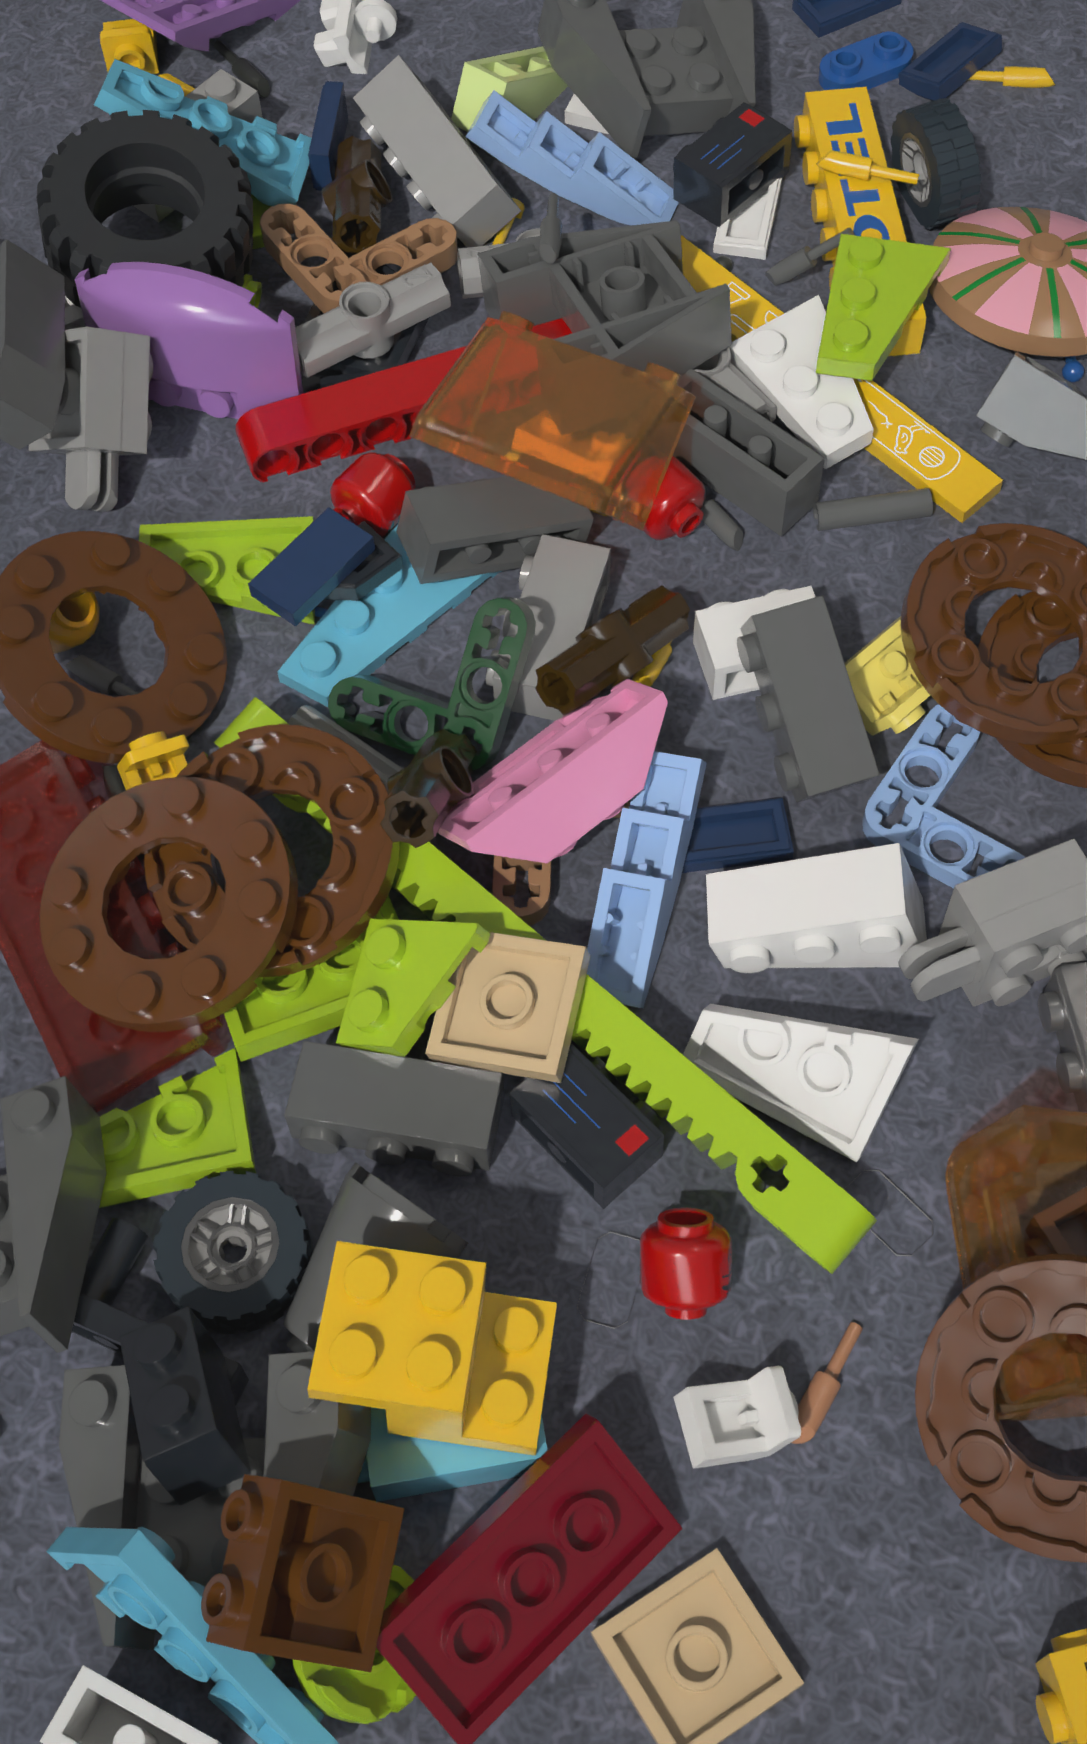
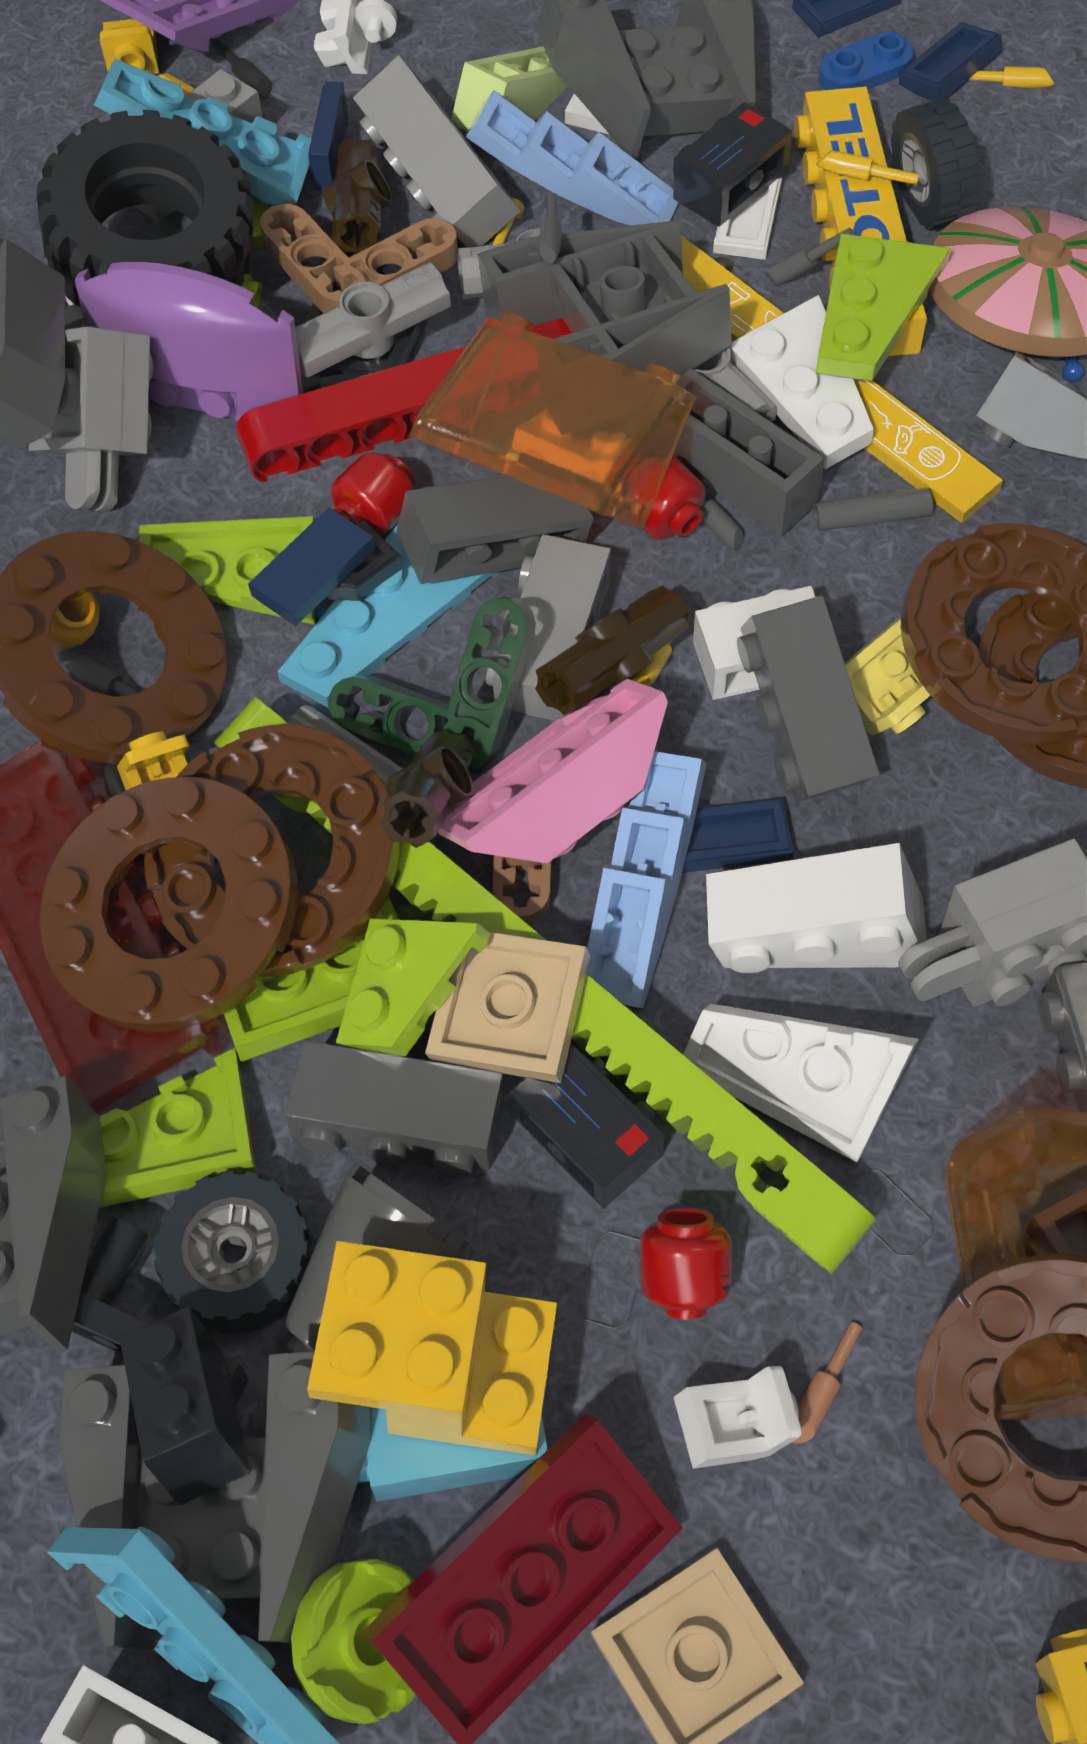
(302, 1573): reddish brown plate -> none
(921, 820): light blue beam -> none

